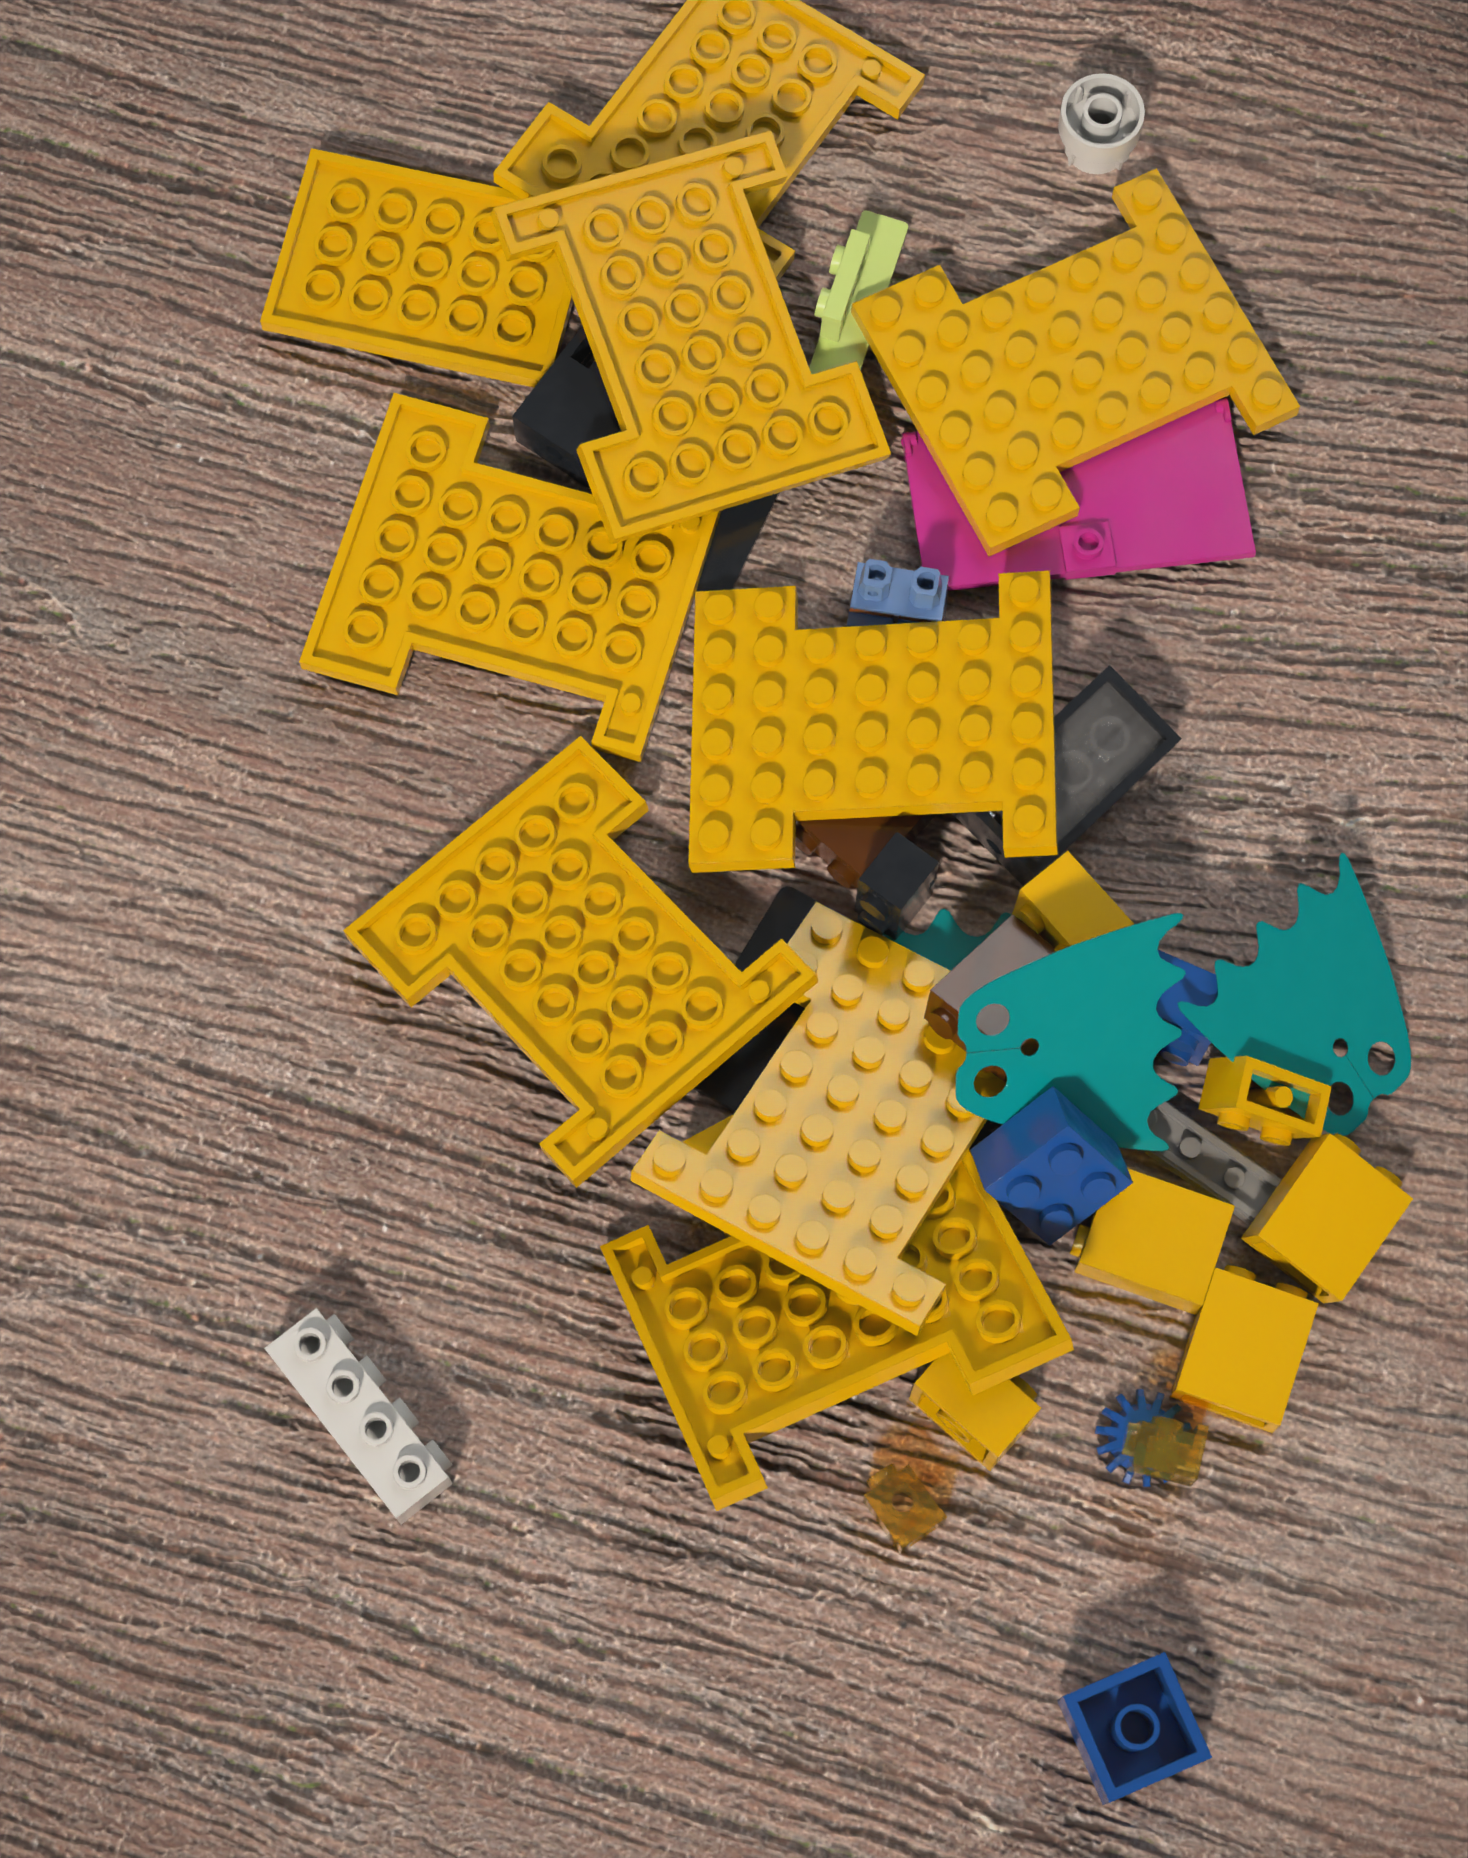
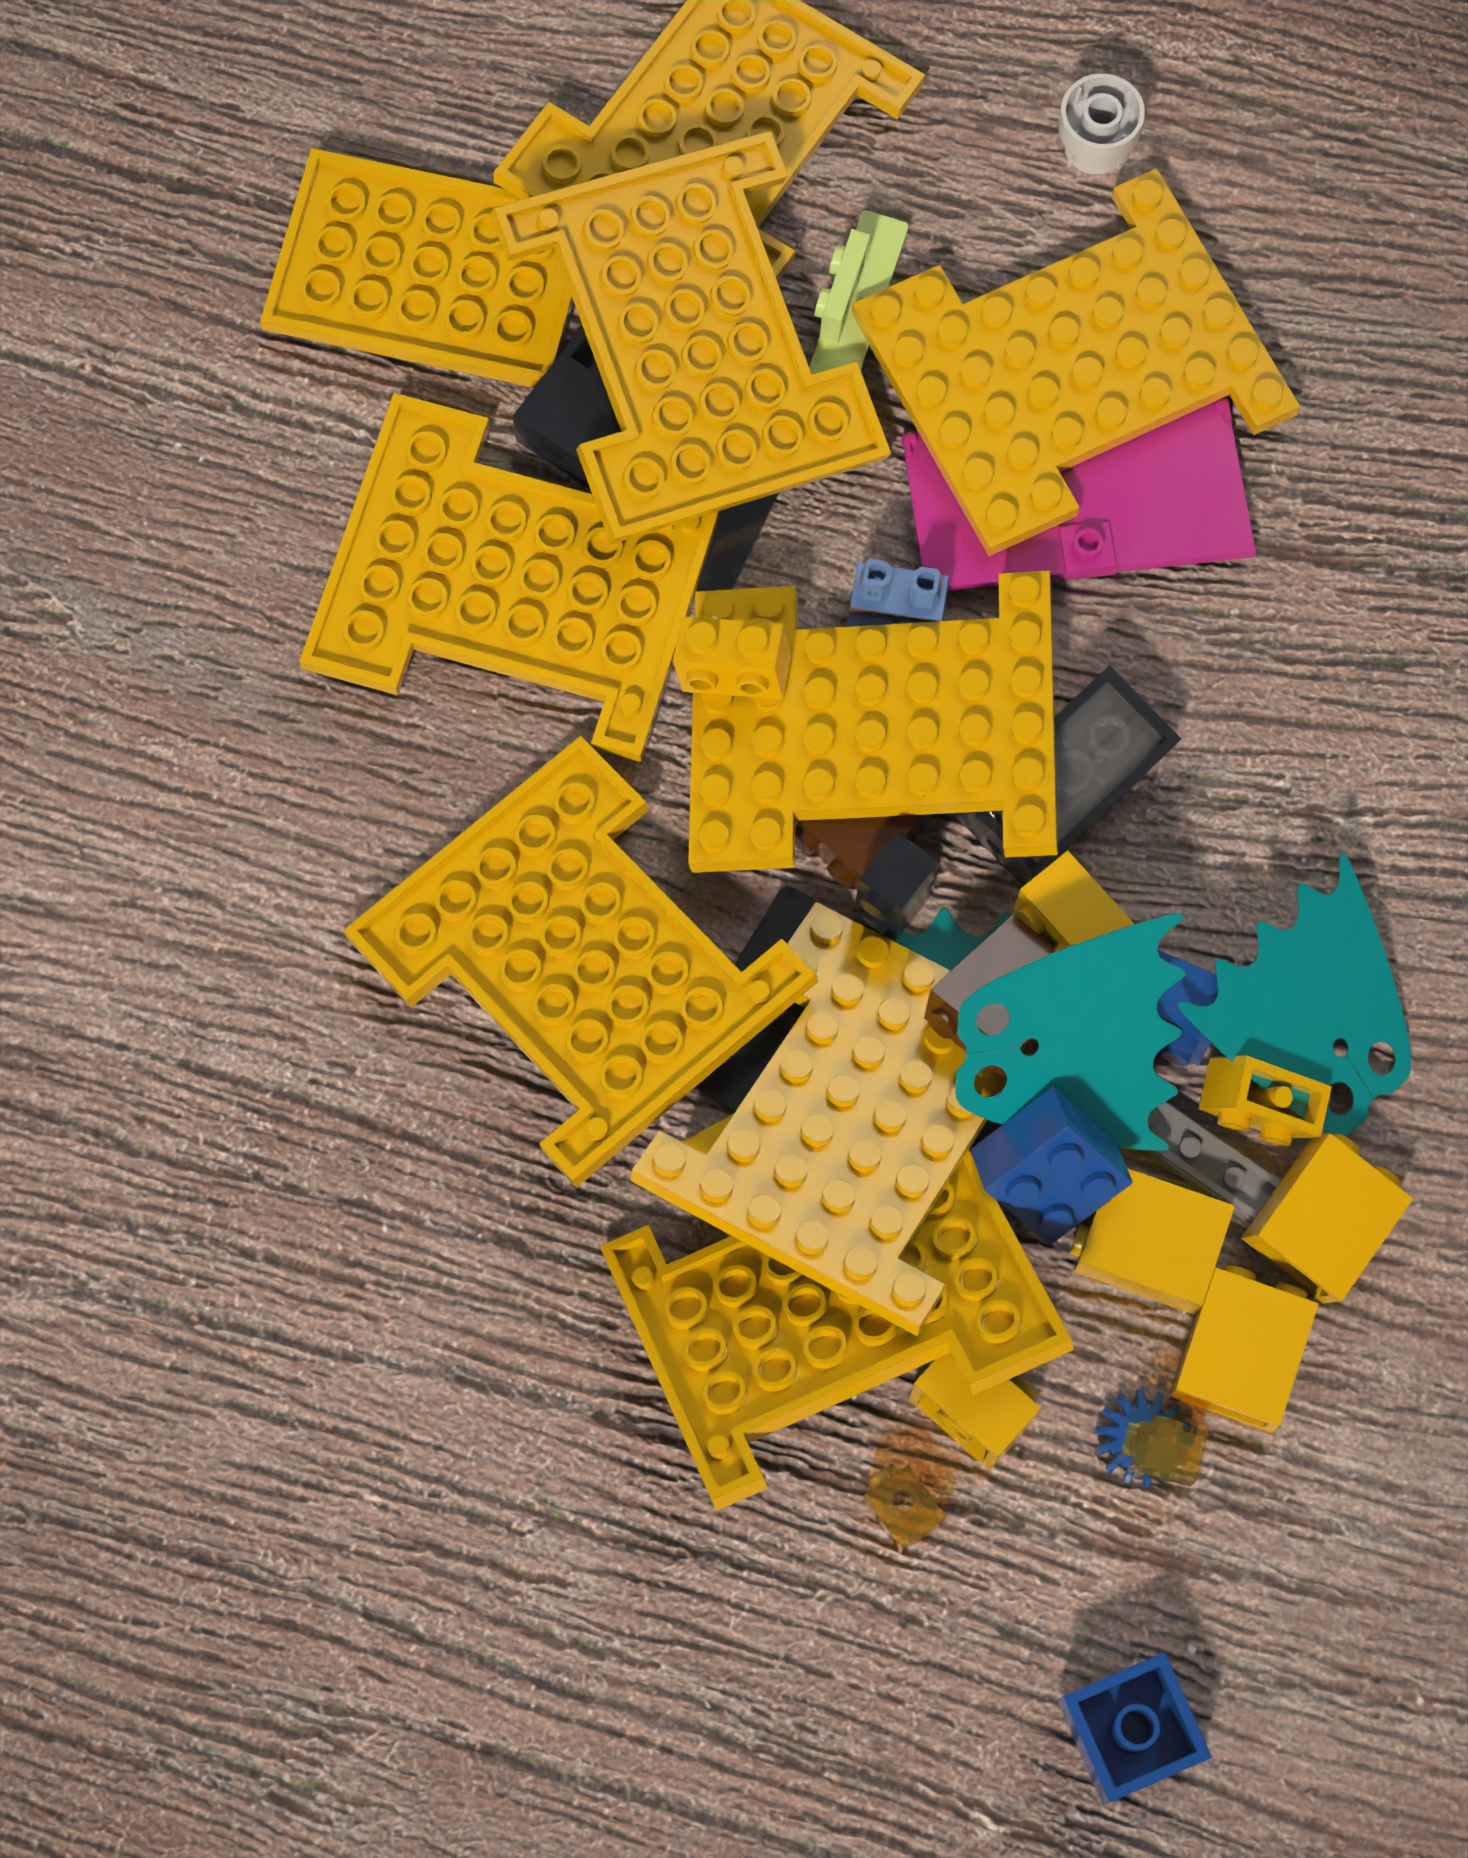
(359, 1415): white brick -> none
(732, 656): none -> yellow brick

